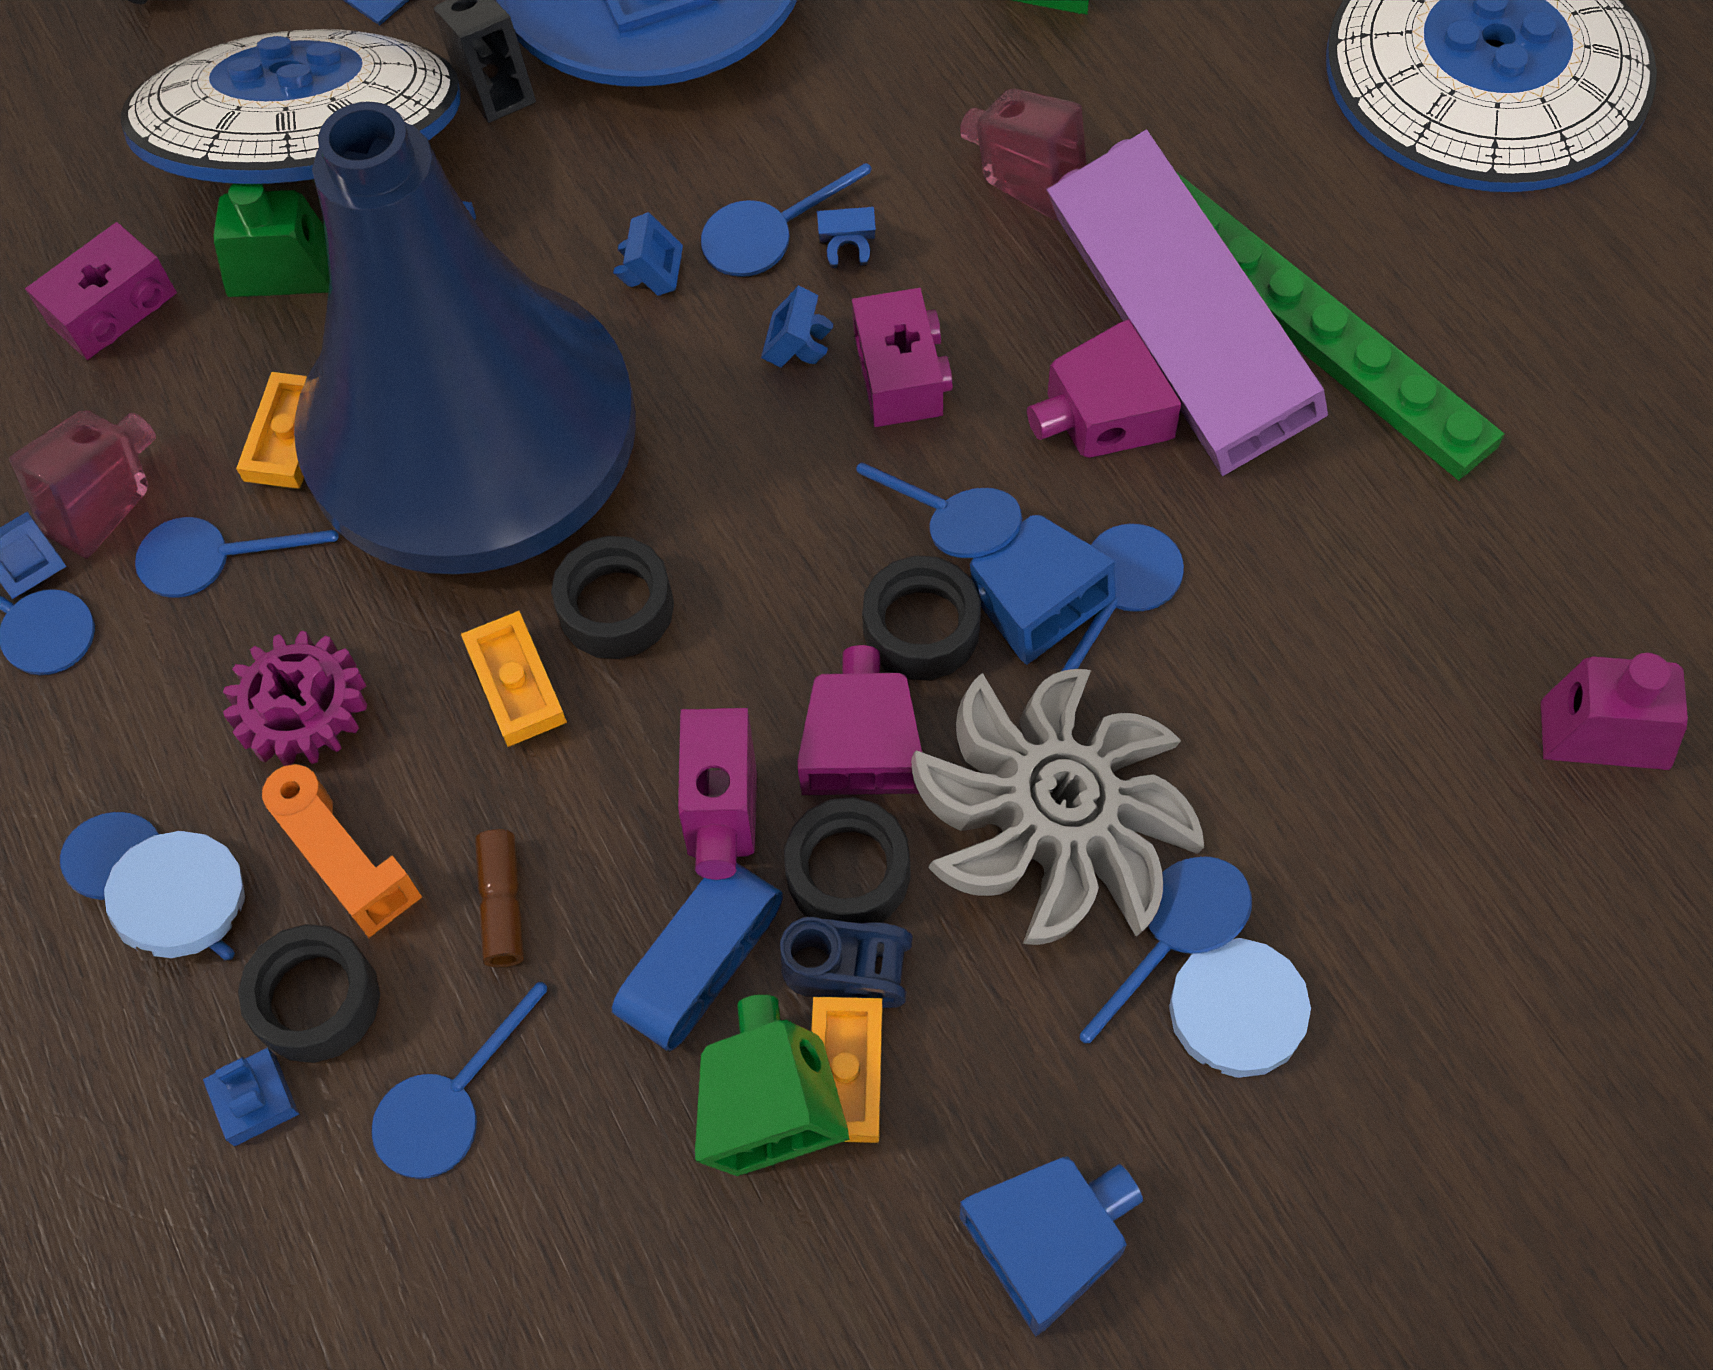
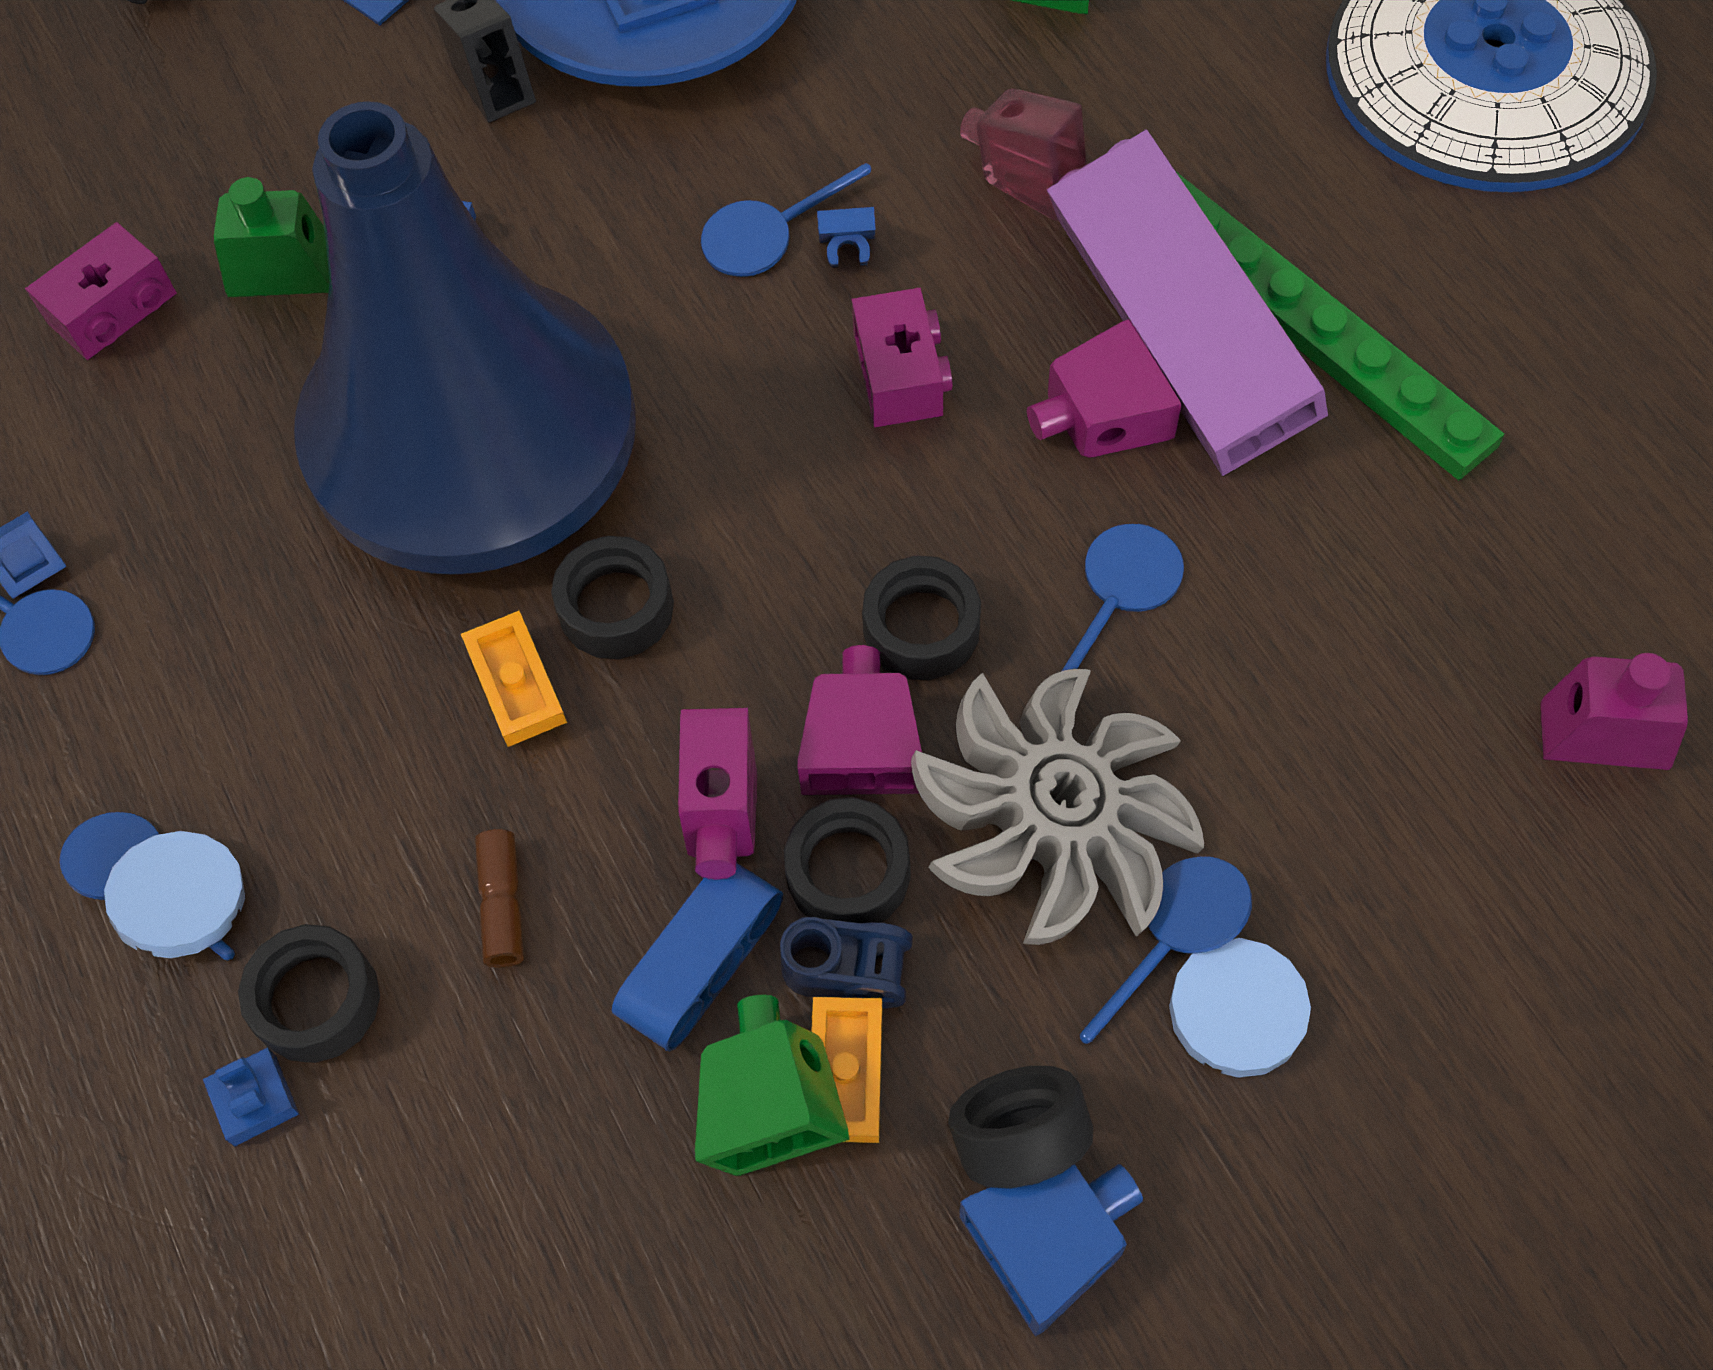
(84, 477): clear pink torso -> none
(191, 553): blue piece -> none
(259, 101): dish -> none
(270, 446): light orange plate -> none
(272, 721): magenta gear -> none
(305, 814): orange leg -> none
(430, 1119): blue piece -> none
(650, 256): blue tile -> none
(792, 329): blue tile -> none
(966, 523): blue piece -> none
(1021, 1126): none -> black tyre
(1042, 586): blue torso -> none

